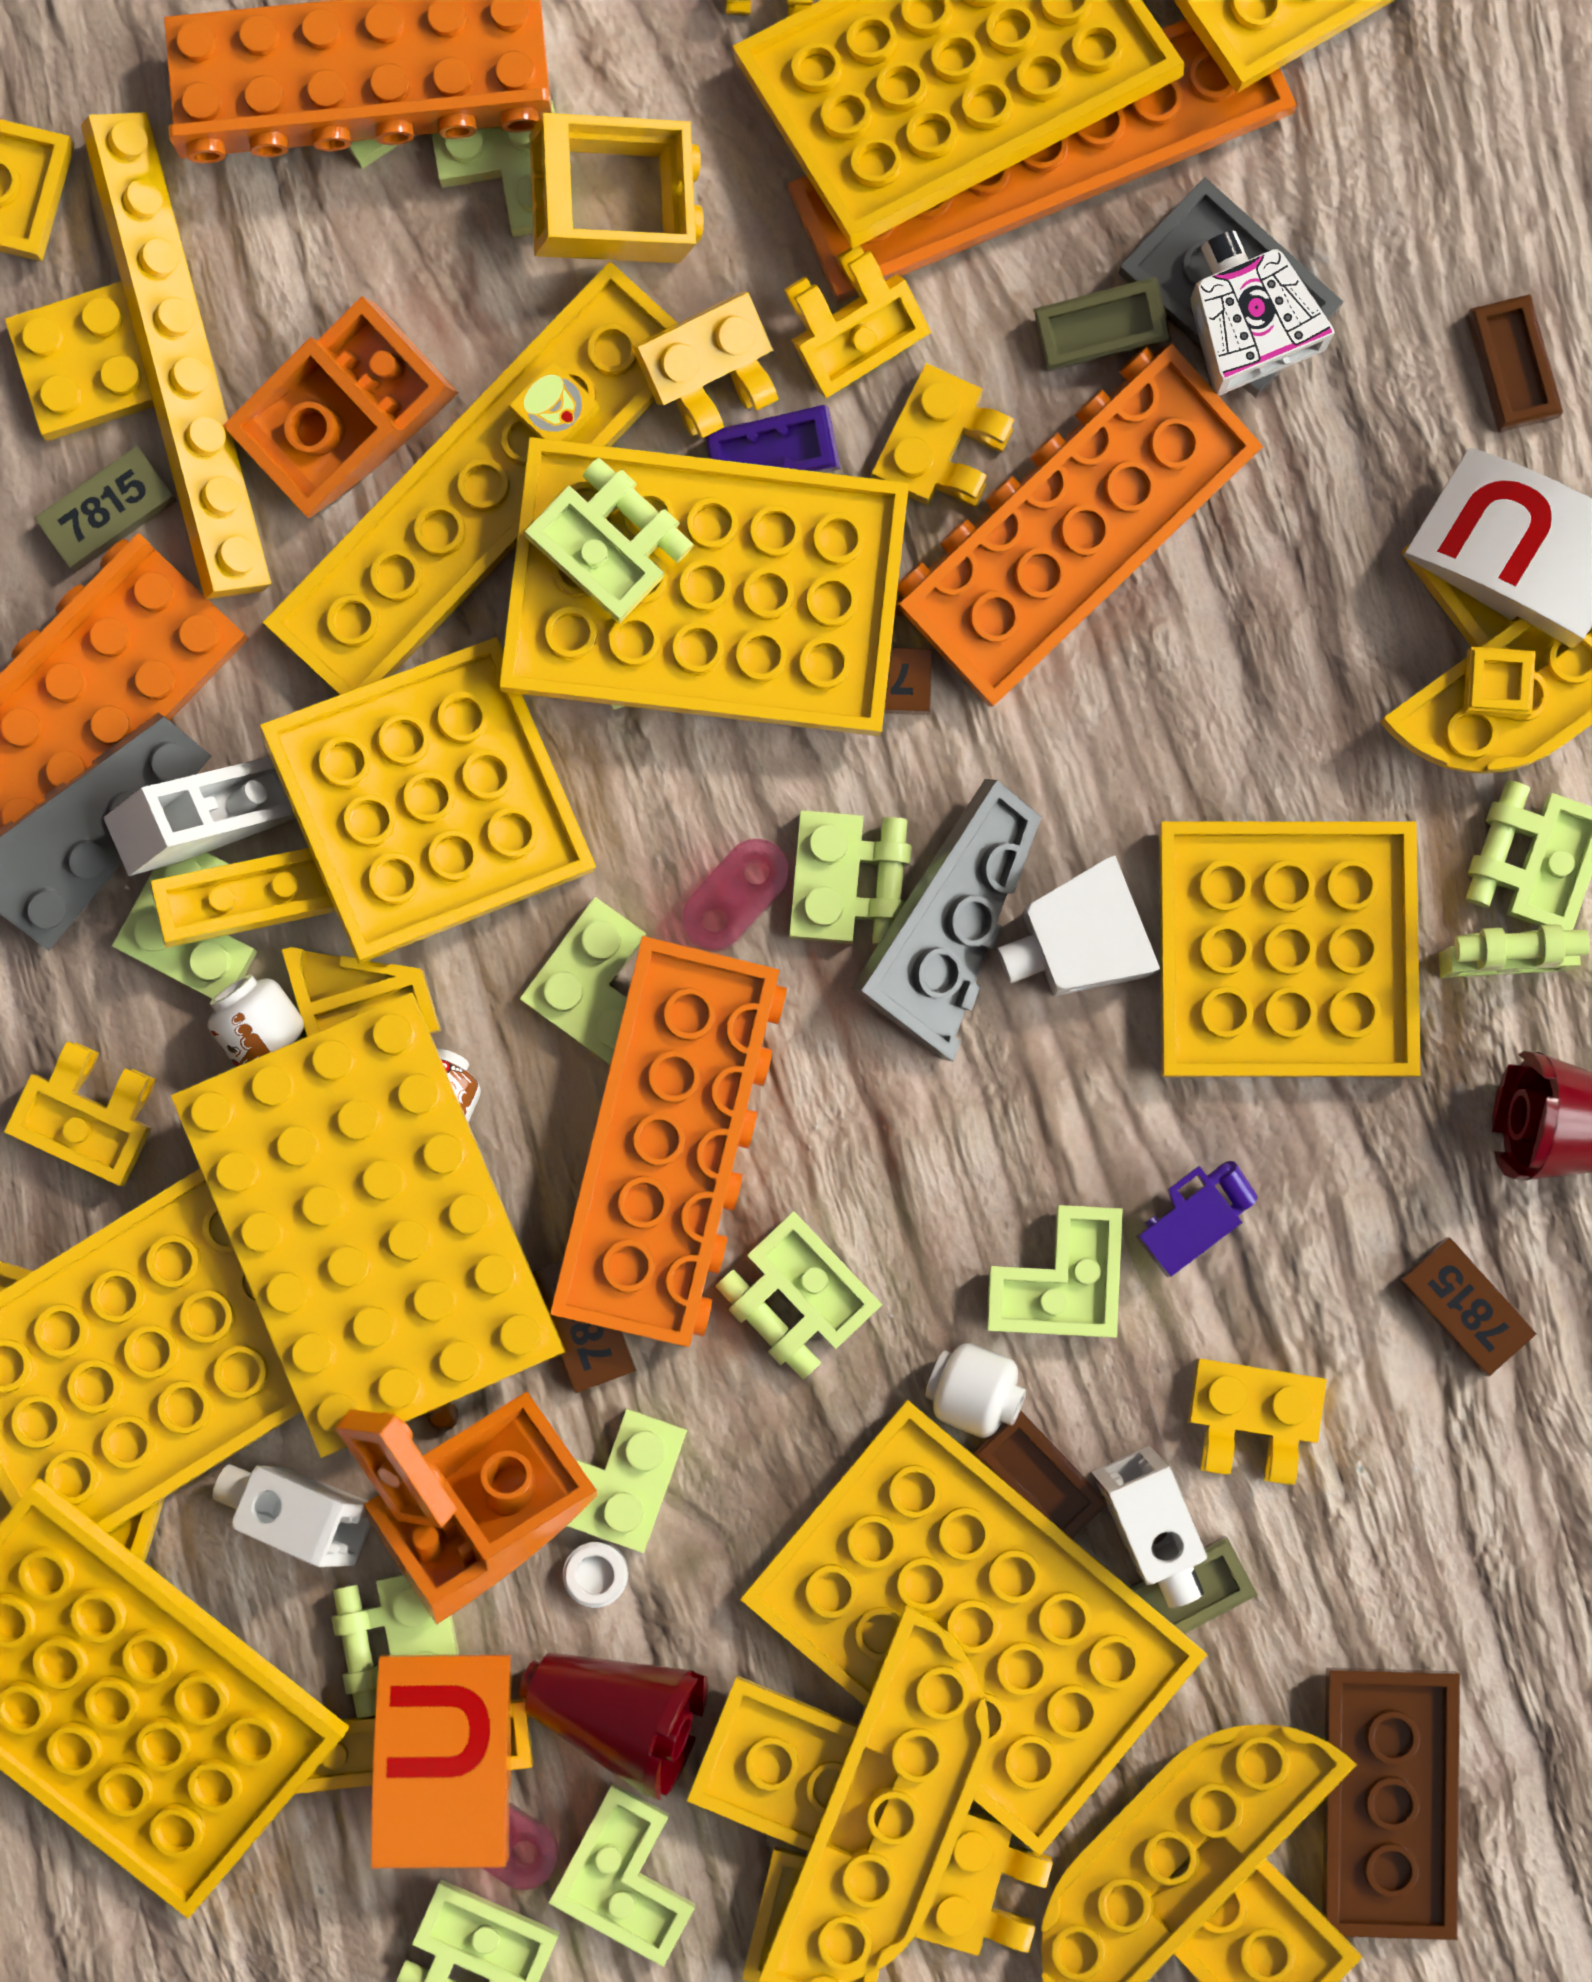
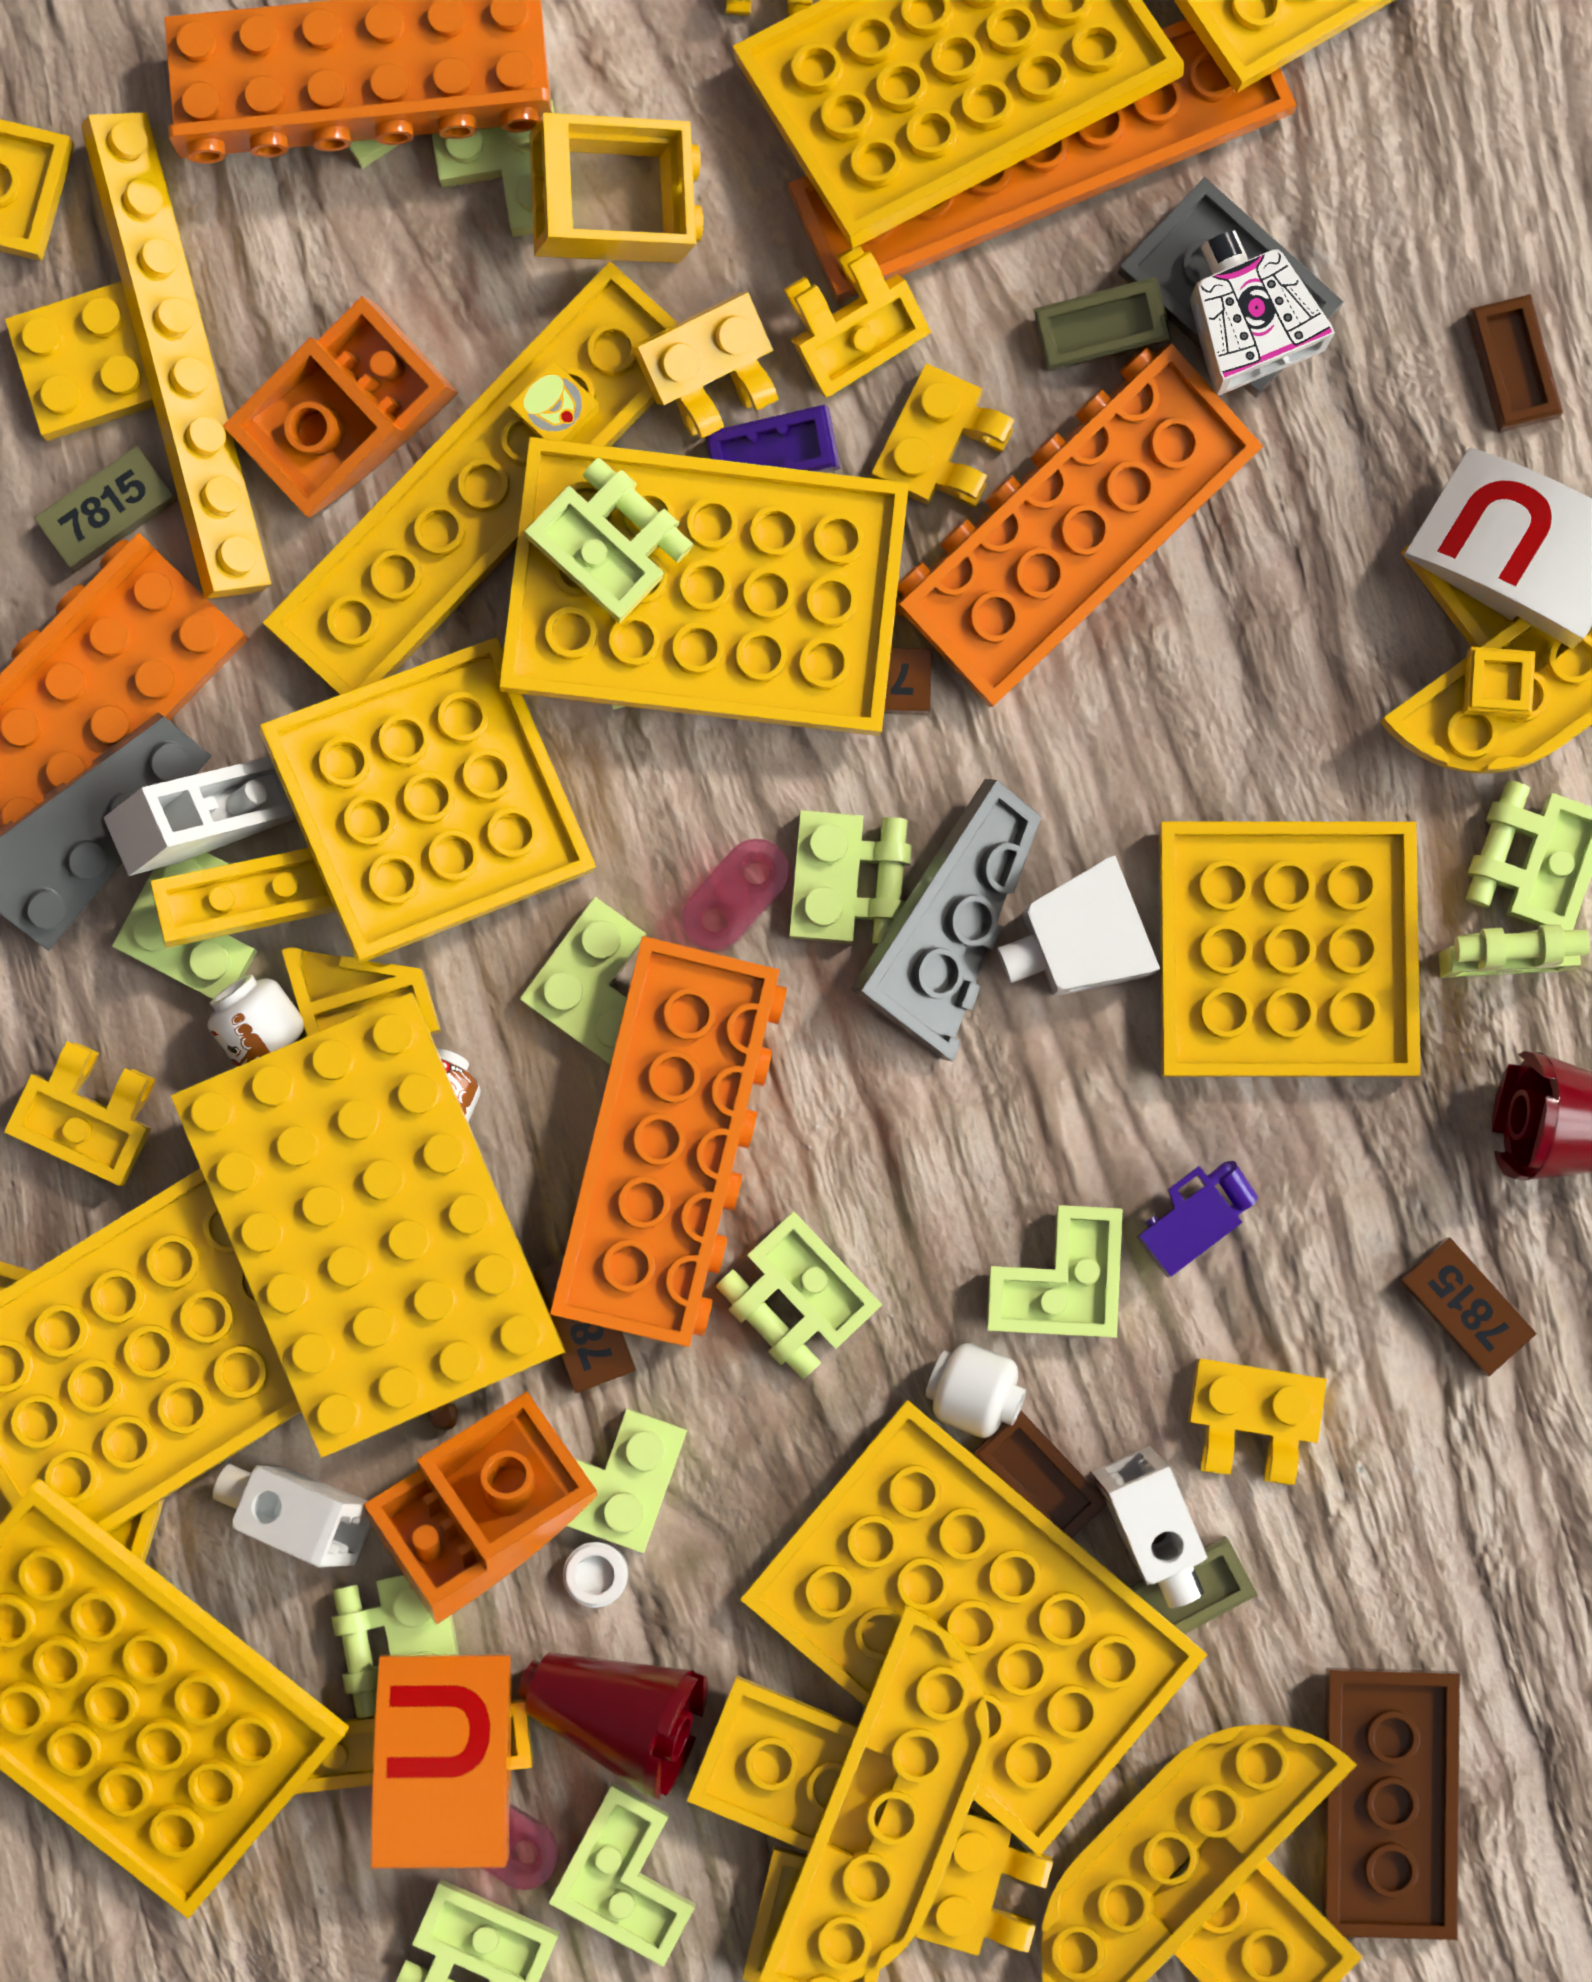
(396, 1467): orange plate -> none

